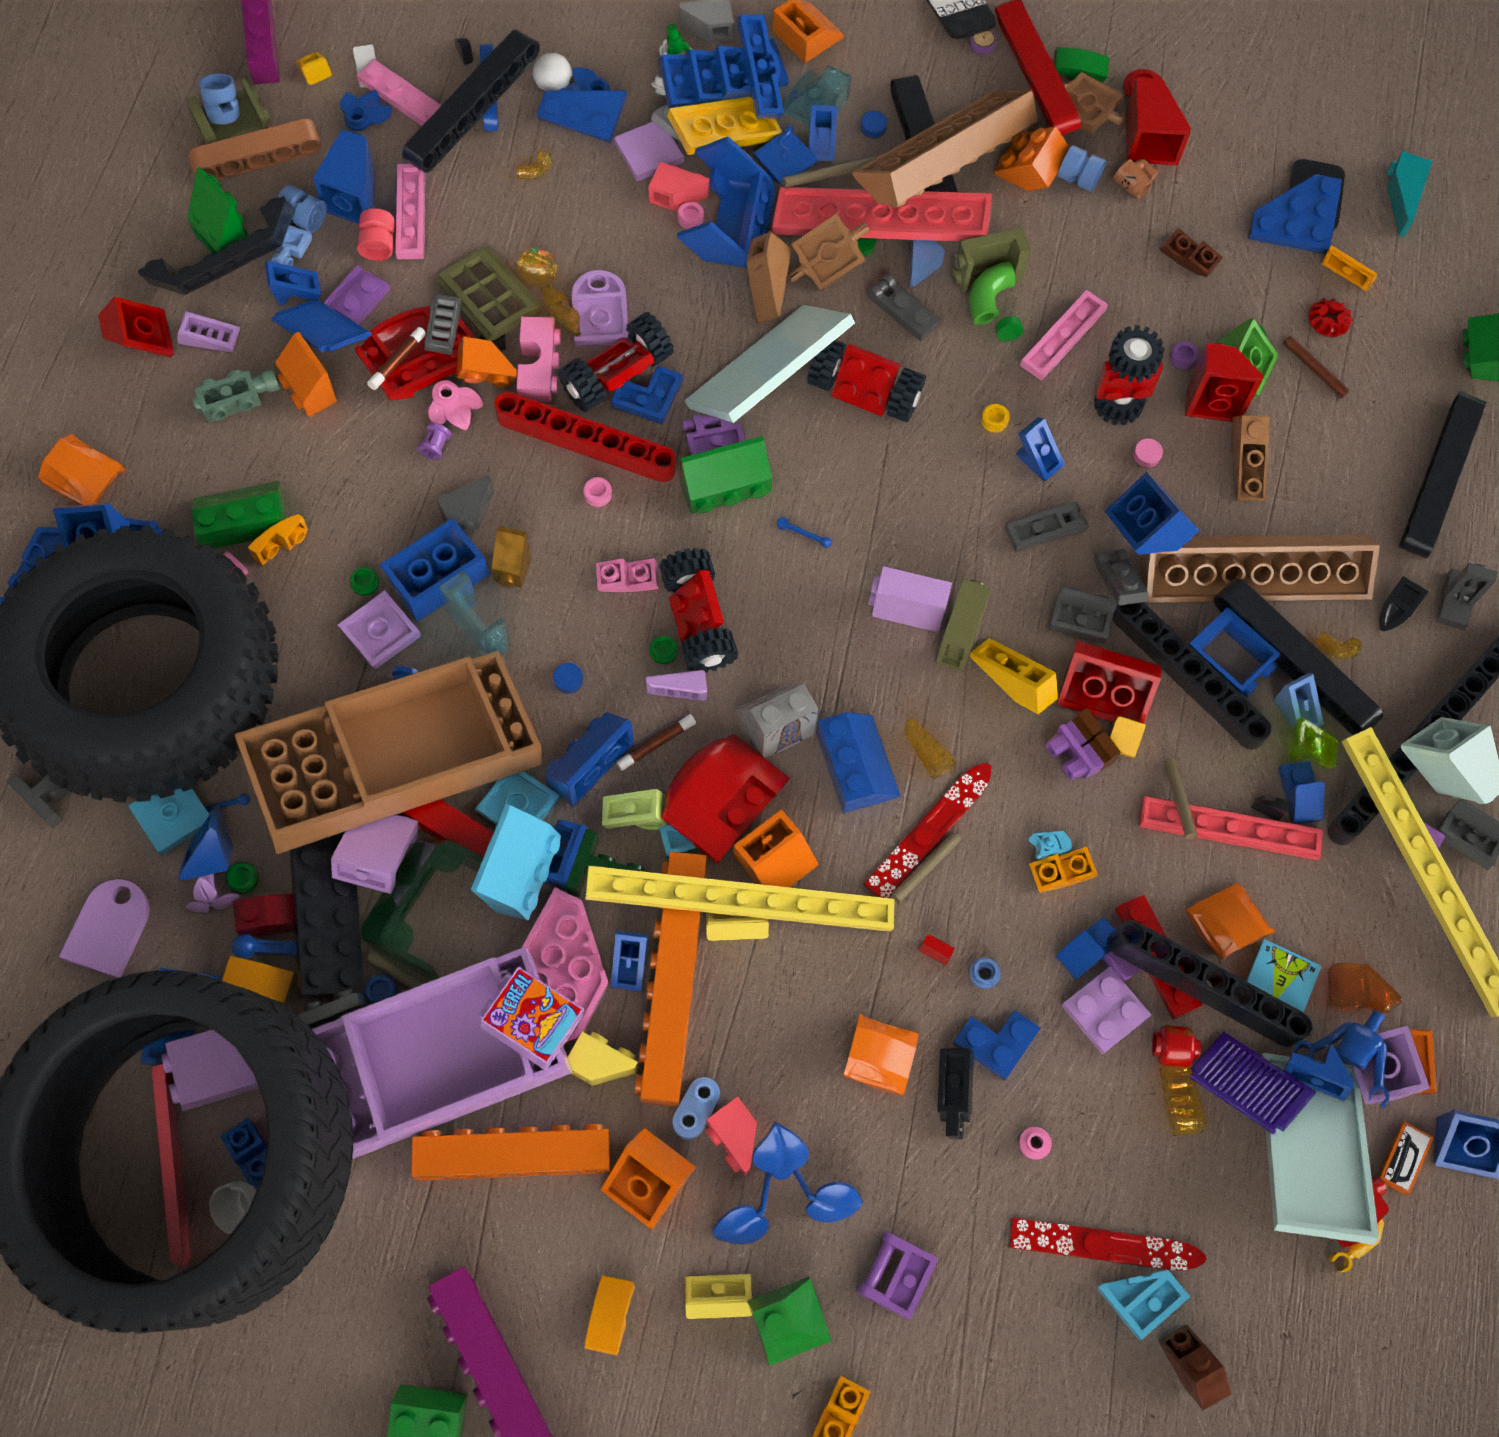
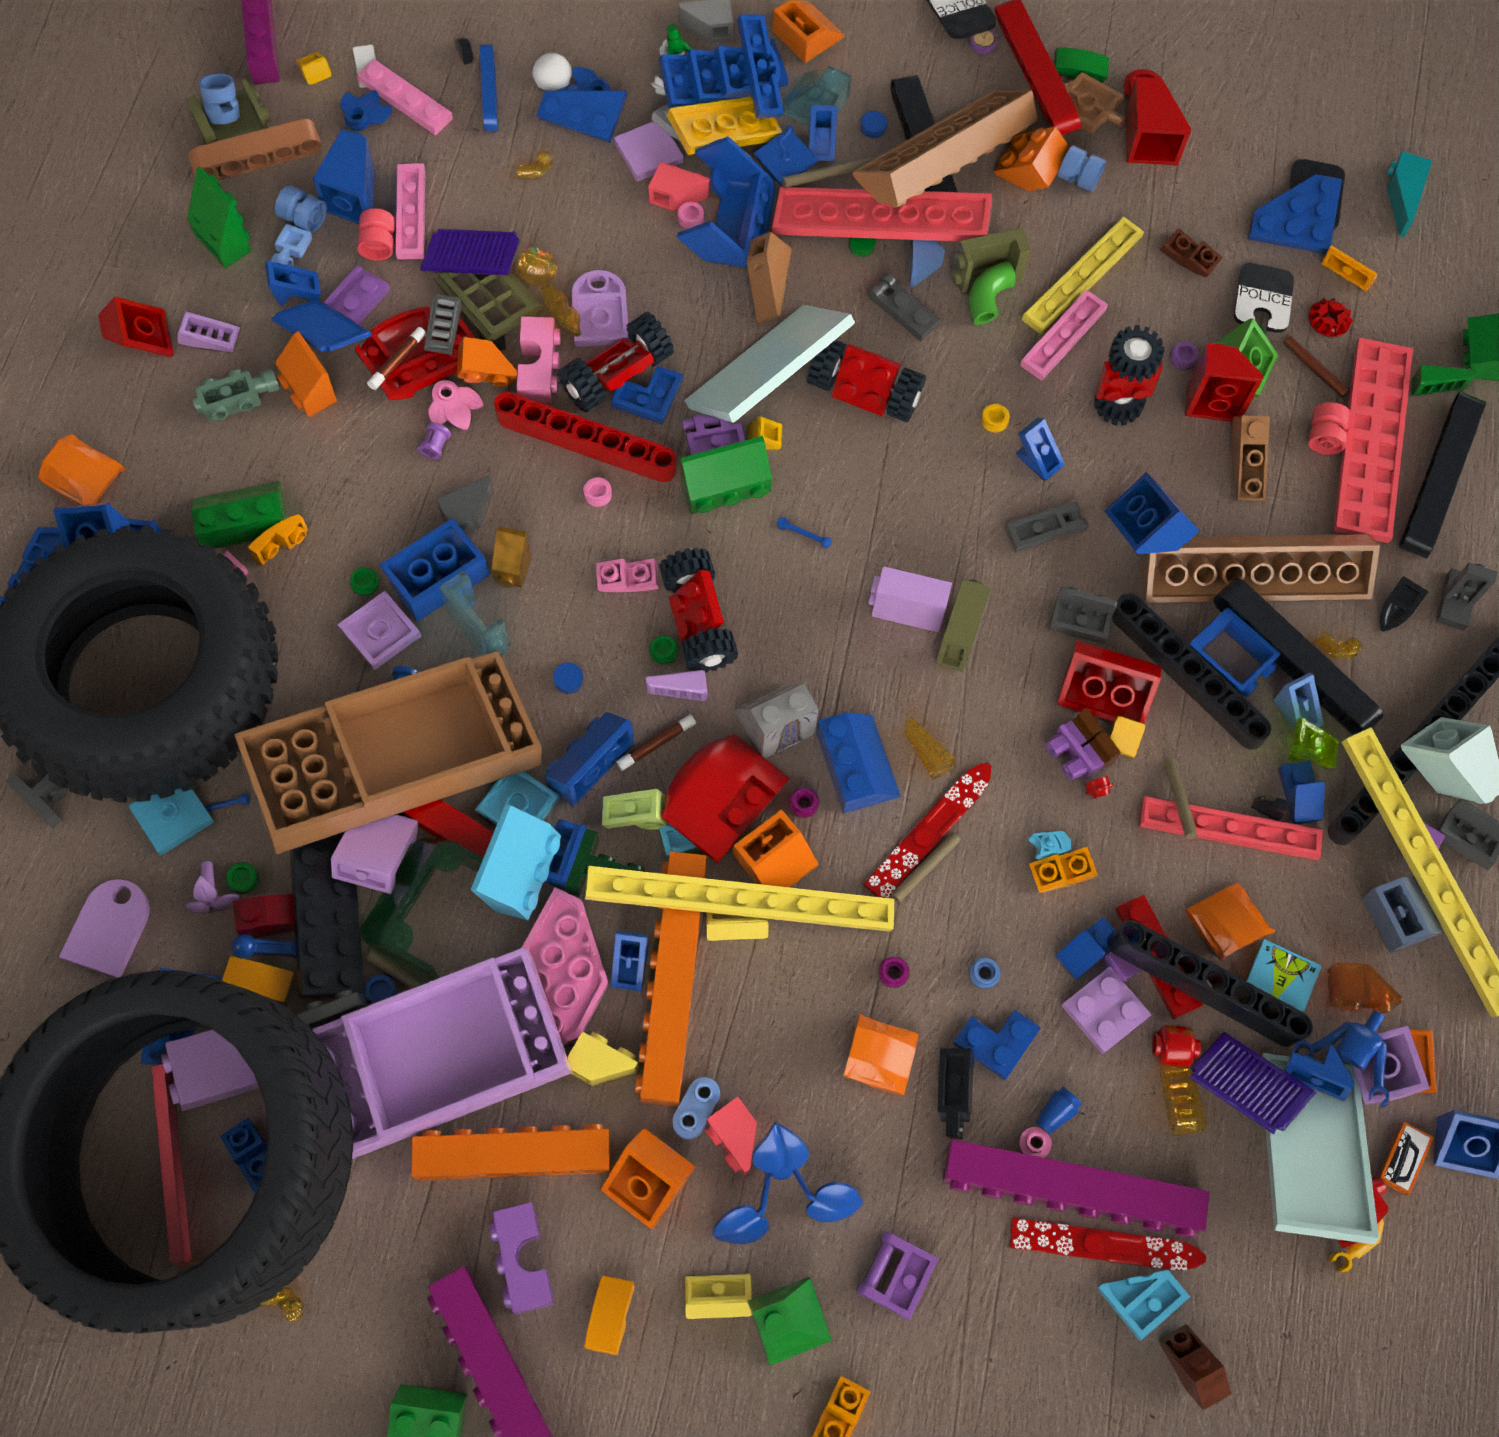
(209, 849): blue slope -> none
(230, 1204): white hair -> none
(277, 215): black slope -> none
(289, 1303): none -> clear yellow arm
(470, 252): none -> dark purple window
(471, 101): black beam -> none
(512, 1230): none -> medium lavender arch
(530, 1017): brick -> none
(768, 429): none -> yellow slope
(804, 794): none -> magenta plate
(828, 252): medium nougat plate -> none
(896, 963): none -> magenta plate
(937, 949): red tile -> none
(1009, 328): green tile -> none
(1017, 675): yellow slope -> none
(1058, 1110): none -> blue cone
(1076, 1187): none -> magenta brick
(1082, 275): none -> light yellow tile
(1098, 787): none -> red plate
(1121, 577): dark grey plate -> none
(1134, 177): nougat piece -> none
(1148, 453): bright pink tile -> none
(1266, 291): none -> piece
(1329, 428): none -> coral wheel
(1374, 440): none -> coral plate
(1402, 913): none -> sand blue slope
(1440, 379): none -> green slope

